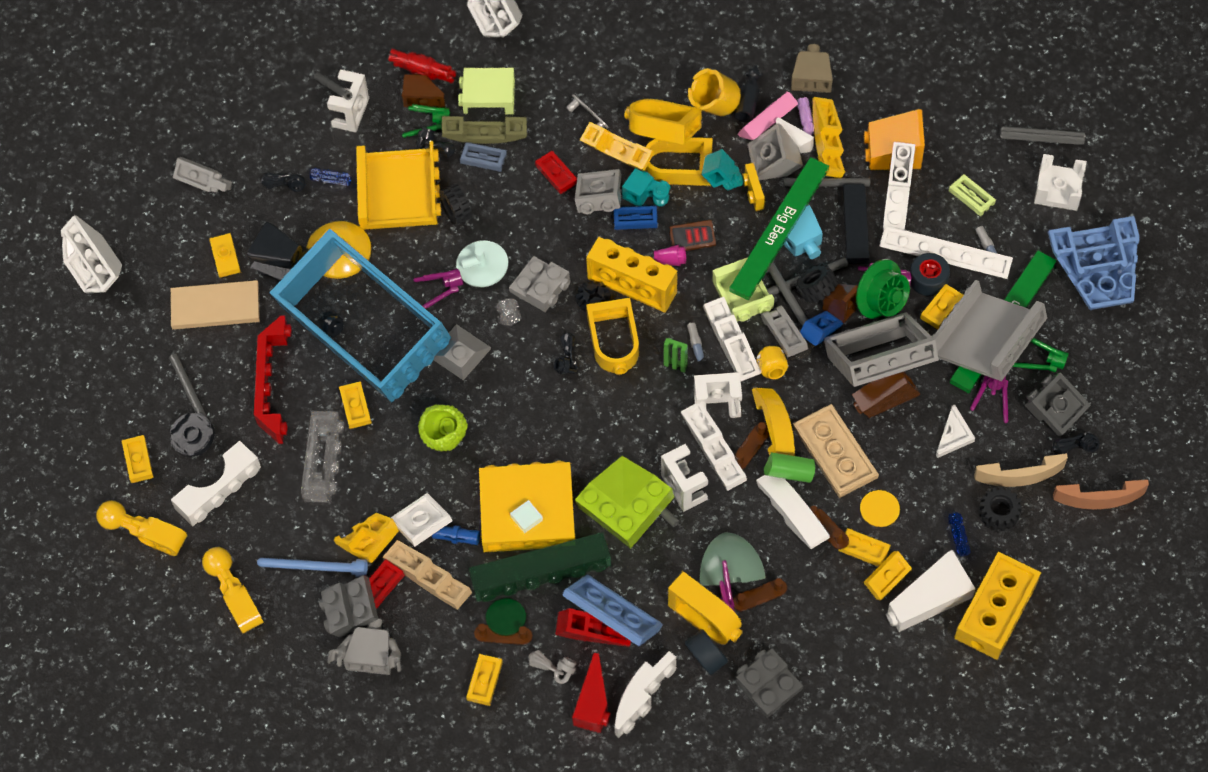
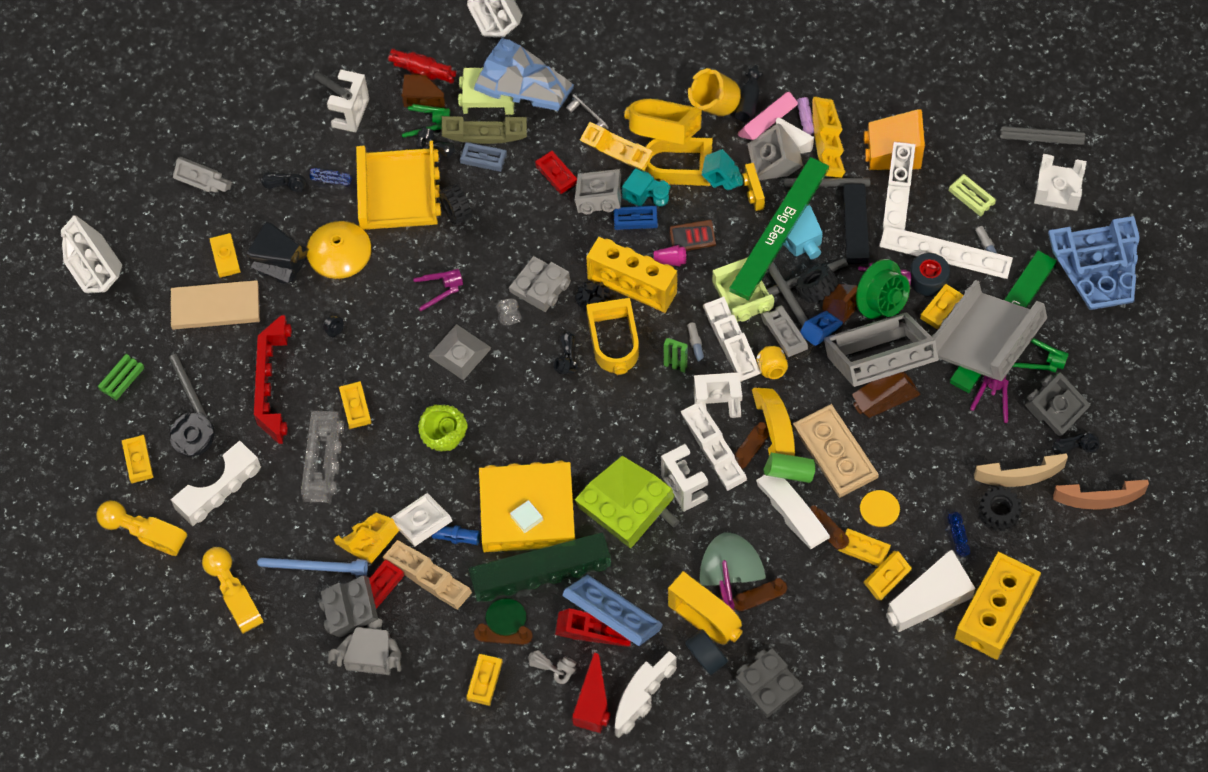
(117, 376): none -> bright green tile
(308, 273): dark azure door -> none
(482, 263): light aqua shield -> none
(521, 75): none -> wedge
(812, 71): dark tan torso -> none
(955, 434): white tile -> none

